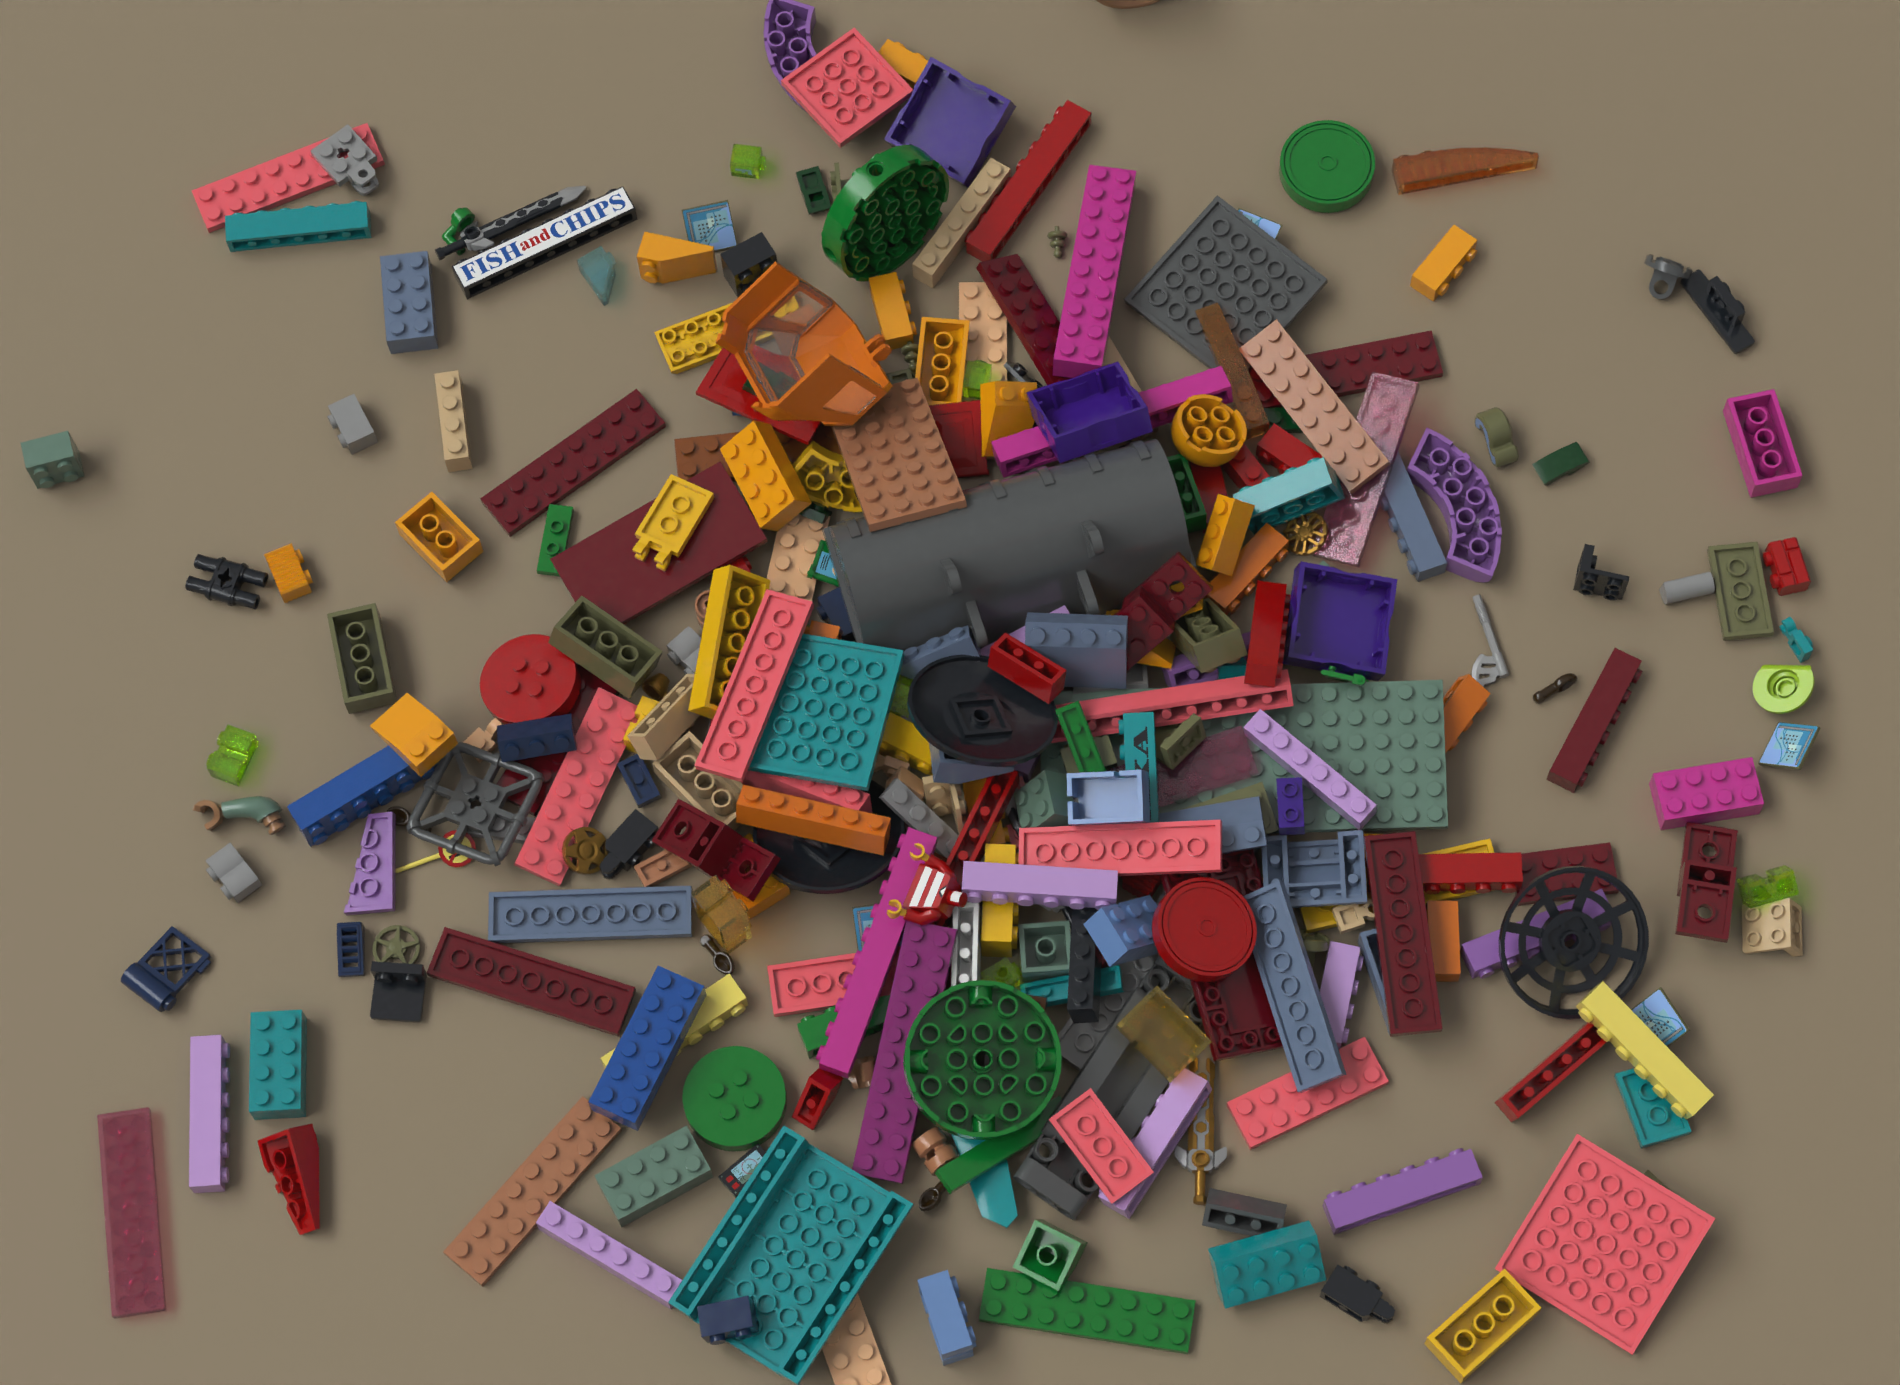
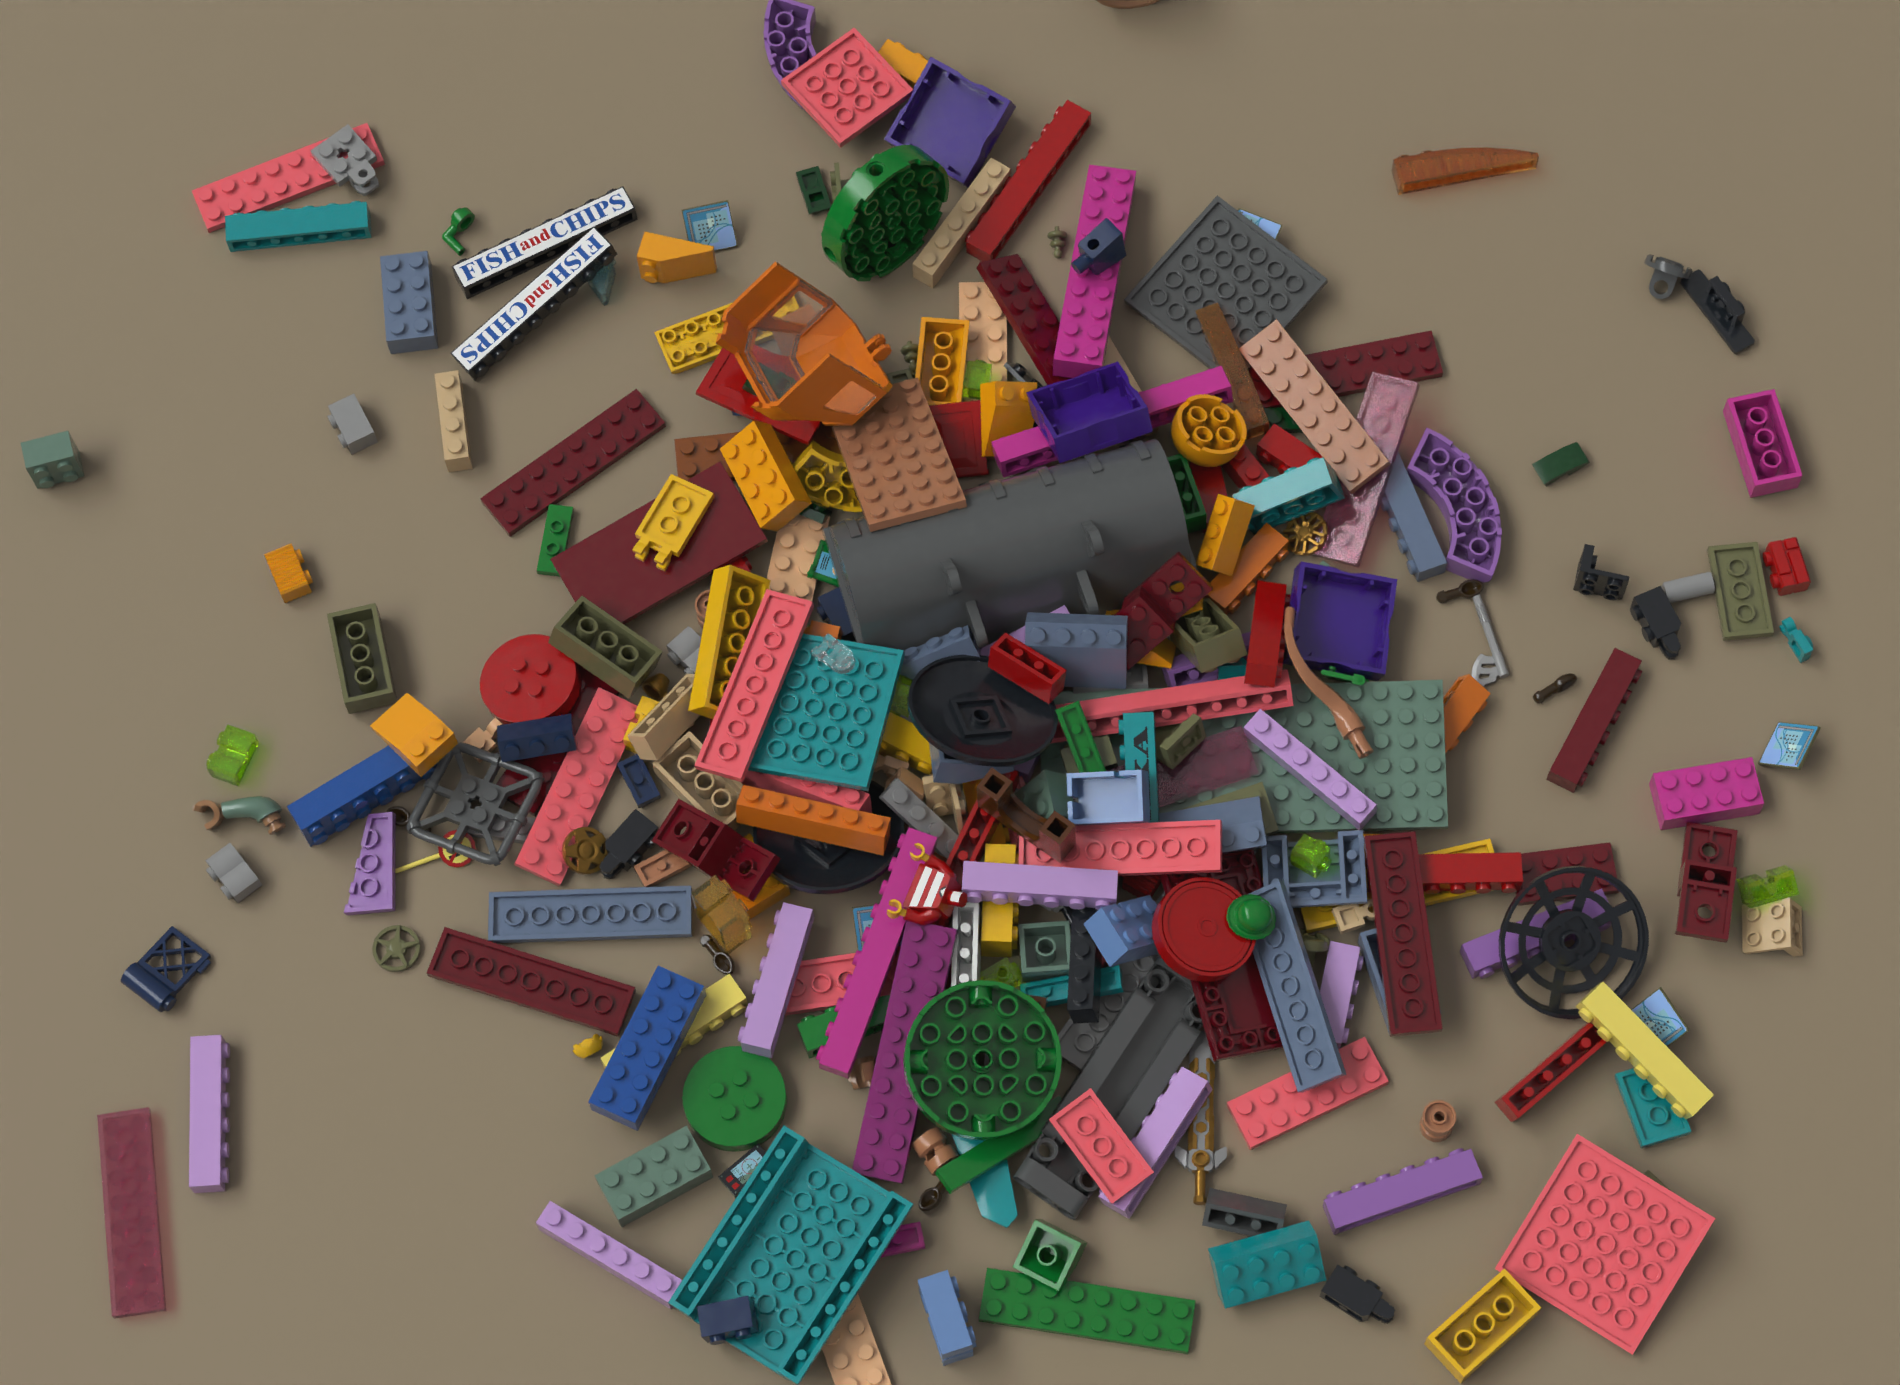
(230, 591): black pin -> none
(278, 1064): teal brick -> none
(295, 1165): red wedge -> none
(348, 928): dark blue slope -> none
(398, 991): black bracket -> none
(439, 536): light orange brick -> none
(479, 238): black sword -> none
(521, 1200): nougat plate -> none
(534, 303): none -> brick
(588, 1046): none -> yellow plate
(747, 161): clear neon green brick -> none
(747, 262): black brick -> none
(776, 980): none -> lavender brick
(817, 1097): red slope -> none
(839, 660): none -> clear plate
(892, 309): light orange brick -> none
(907, 1239): none -> dark pink plate
(1052, 835): none -> reddish brown arch
(1100, 249): none -> dark blue torso
(1163, 1034): clear yellow piece -> none
(1251, 917): none -> green hat
(1290, 806): dark purple brick -> none
(1311, 856): none -> clear neon green brick
(1327, 166): green brick -> none
(1345, 717): none -> nougat animal
(1437, 1121): none -> nougat wheel
(1444, 263): light orange brick -> none
(1444, 938): orange brick -> none
(1466, 590): none -> dark brown piece
(1497, 436): olive animal -> none
(1657, 620): none -> black hinge
(1783, 687): lime hat -> none

